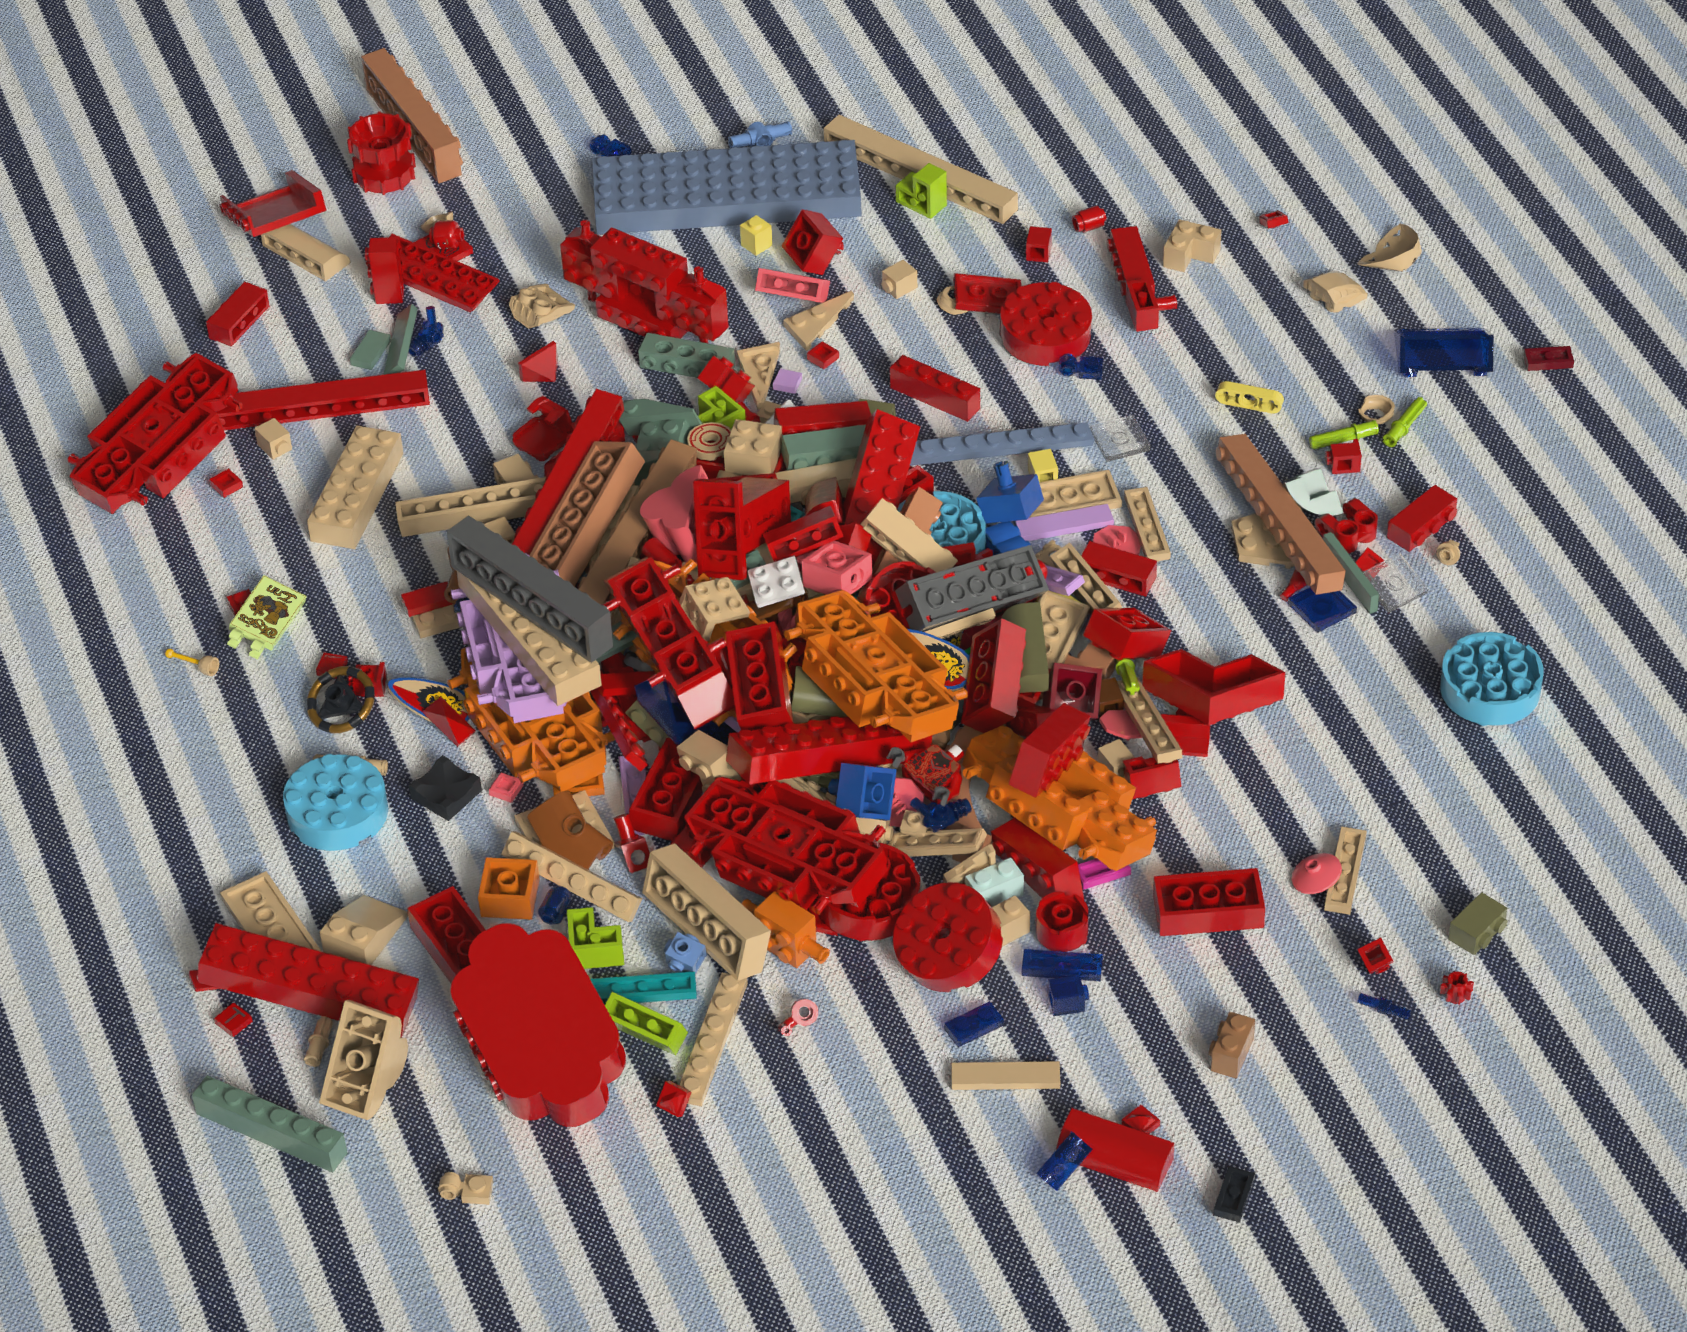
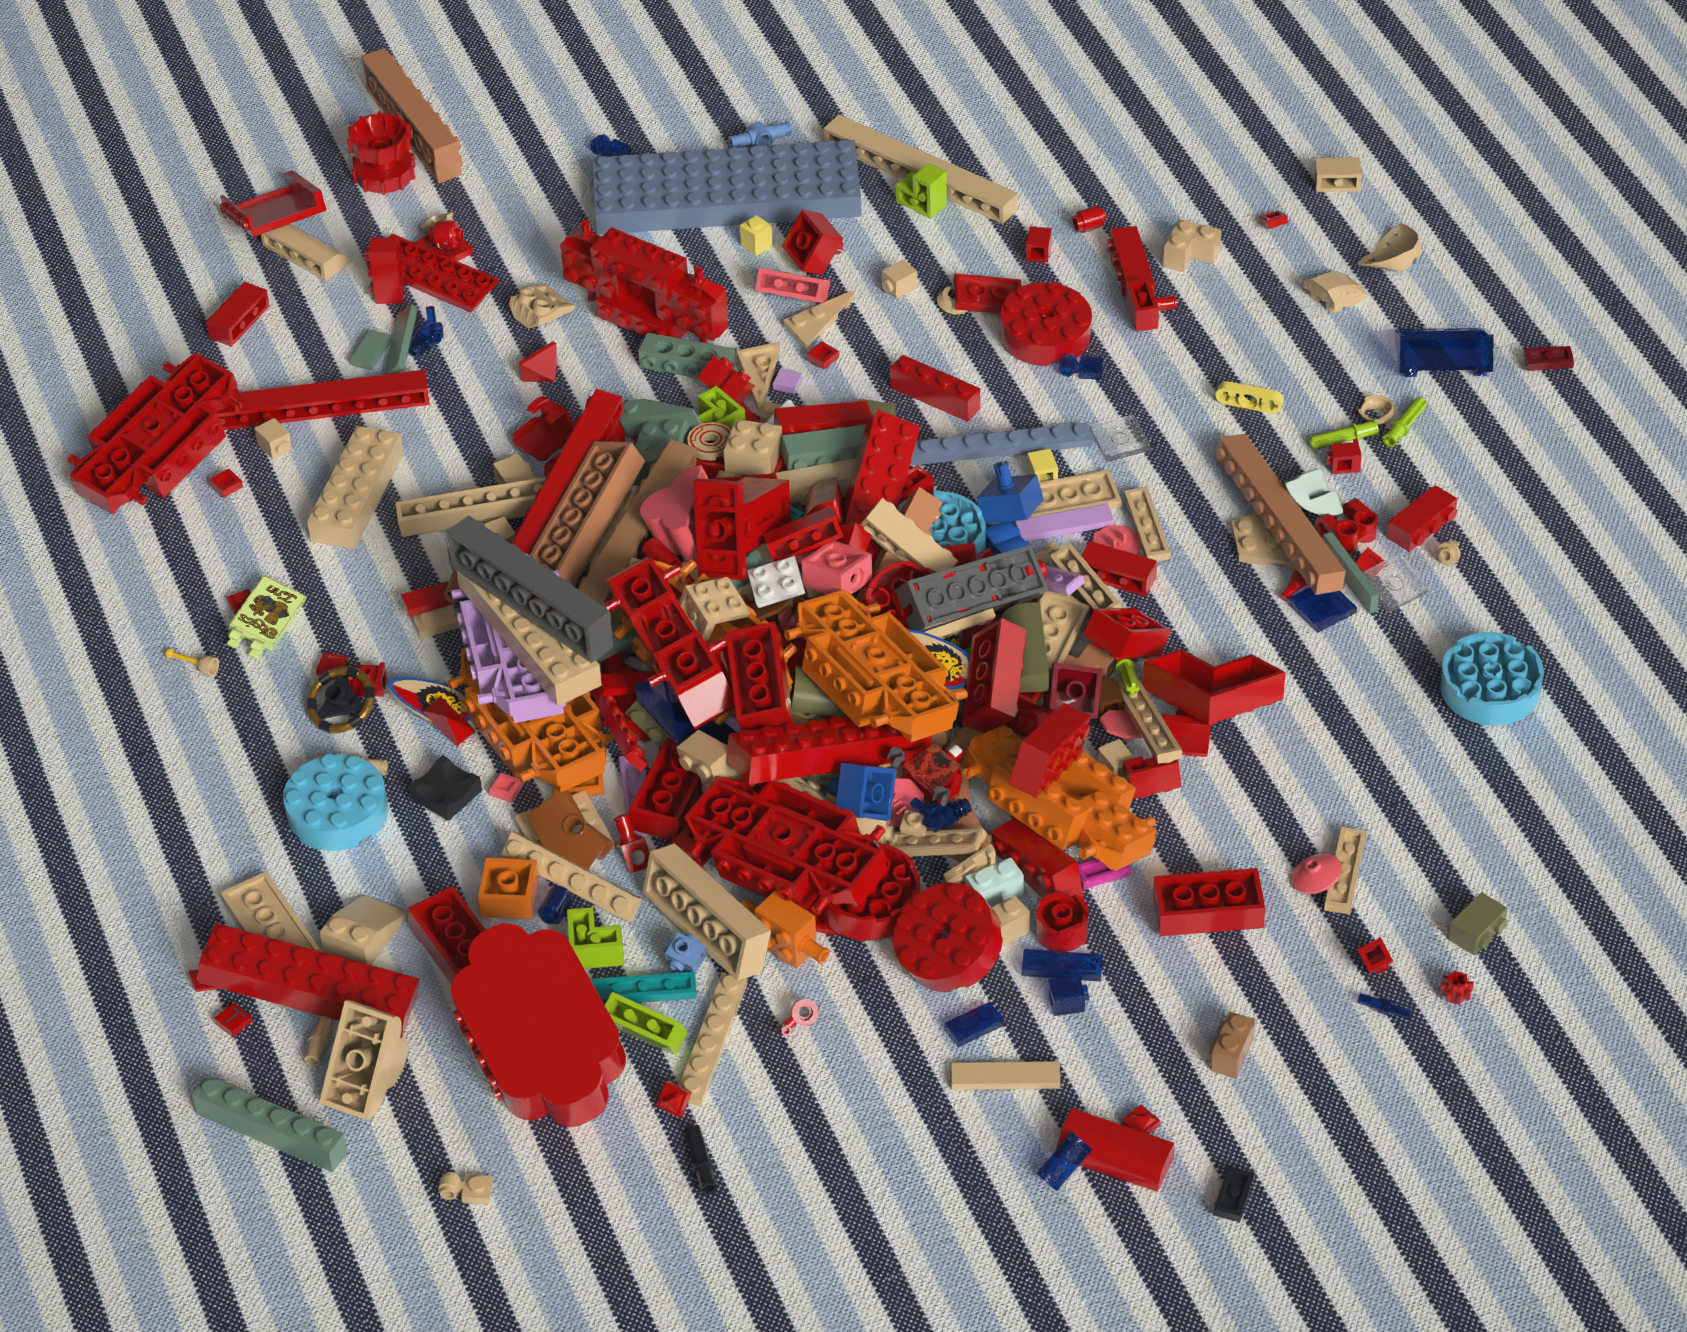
(702, 1166): none -> black axle
(1337, 174): none -> tan brick

